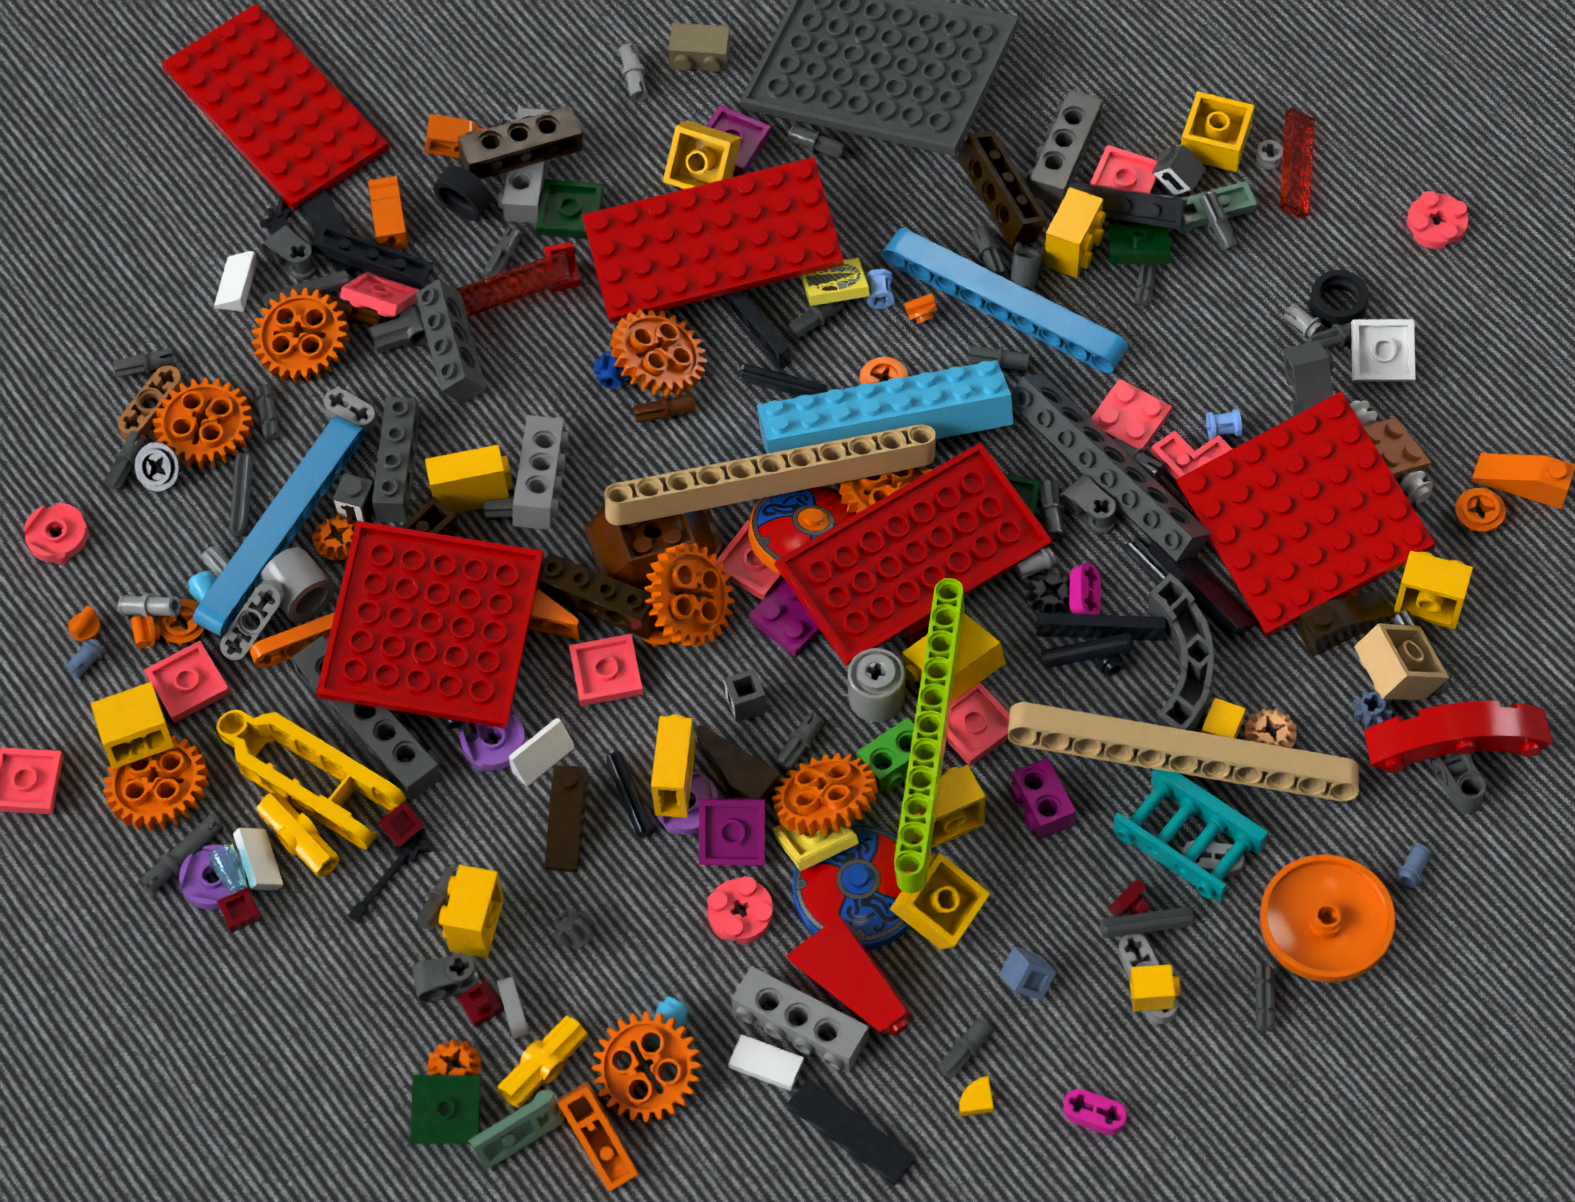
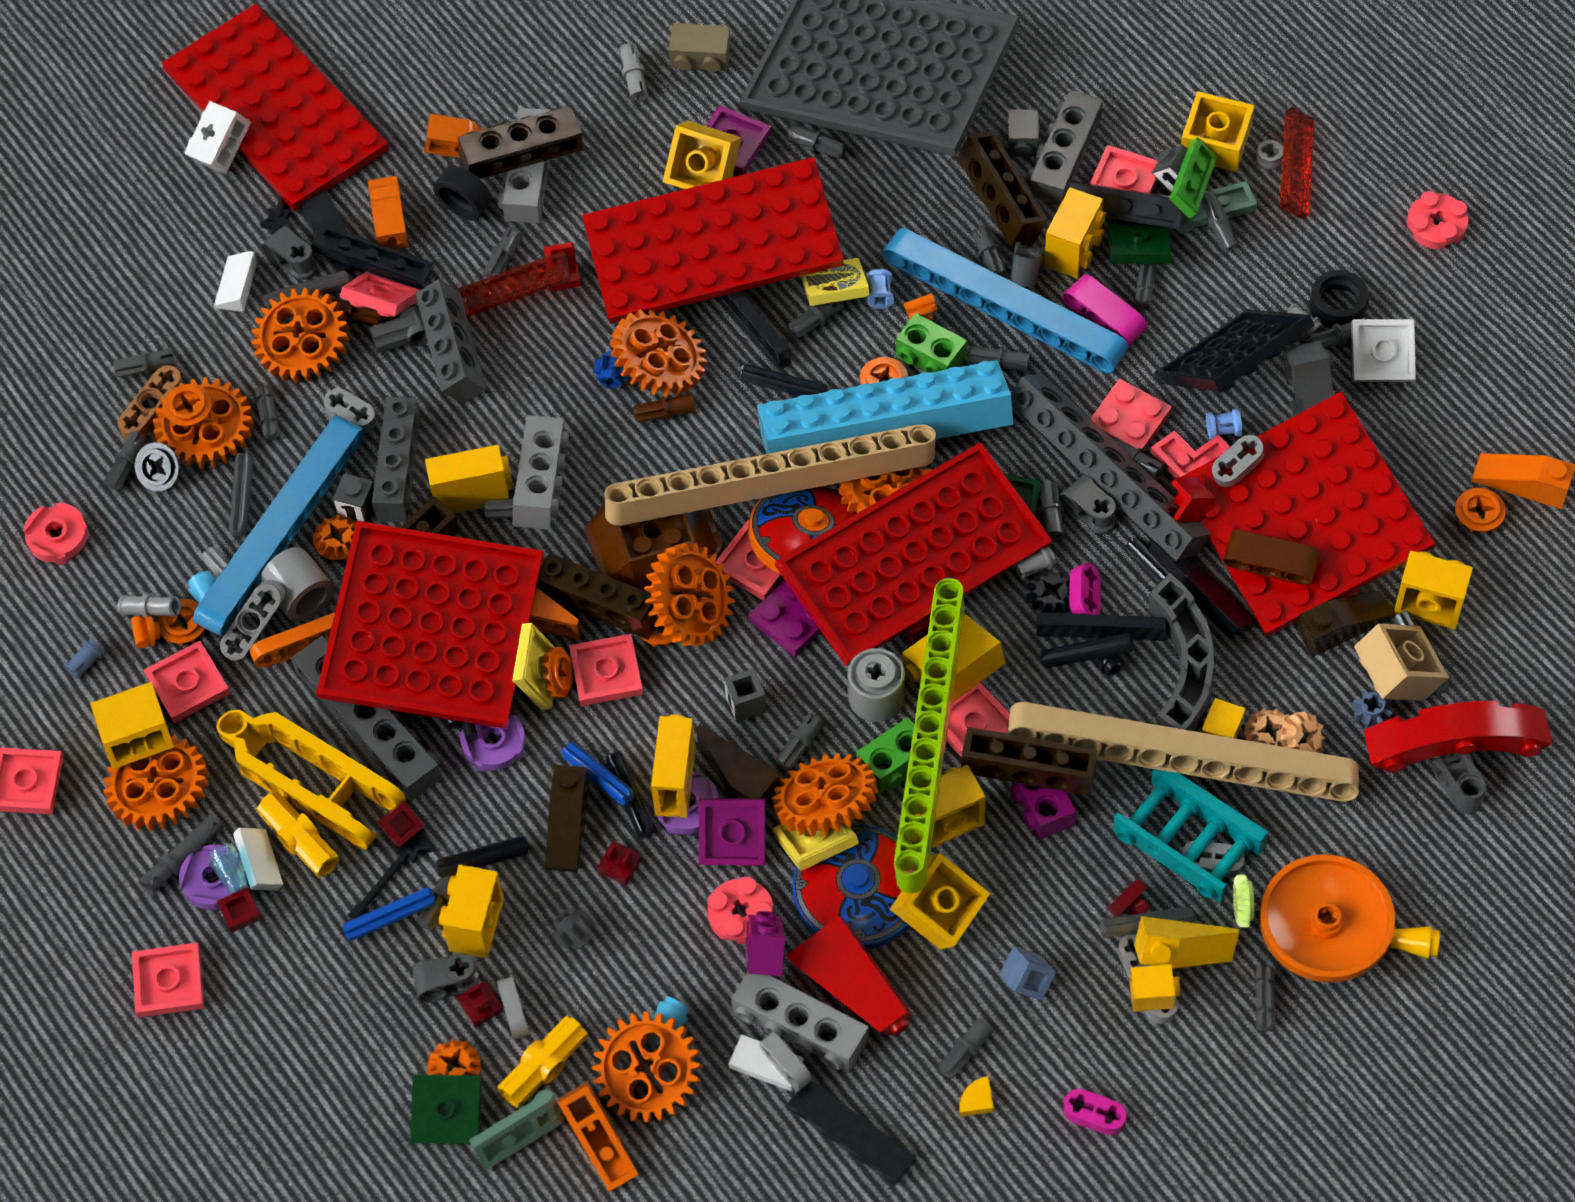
(84, 625): orange plate -> none
(167, 980): none -> coral plate
(195, 396): none -> orange gear
(217, 137): none -> white brick
(389, 914): none -> blue axle
(483, 856): none -> black axle
(528, 664): none -> light yellow tile
(541, 752): white slope -> none
(557, 672): none -> orange gear
(564, 205): dark green plate -> none
(598, 773): none -> blue axle
(619, 863): none -> dark red tile
(765, 944): none -> magenta brick
(785, 1061): none -> light grey beam
(933, 341): none -> bright green brick
(1023, 133): none -> dark grey brick
(1029, 761): none -> dark brown brick
(1100, 305): none -> dark pink beam
(1183, 943): none -> yellow slope
(1191, 500): none -> red panel
(1193, 177): none -> bright green tile
(1234, 350): none -> black plate
(1234, 455): none -> light grey beam
(1243, 901): none -> yellowish green gear
(1271, 557): none -> reddish brown beam
(1293, 731): none -> light nougat gear
(1398, 451): nougat plate -> none
(1411, 871): sand blue pin -> none
(1417, 941): none -> yellow cone

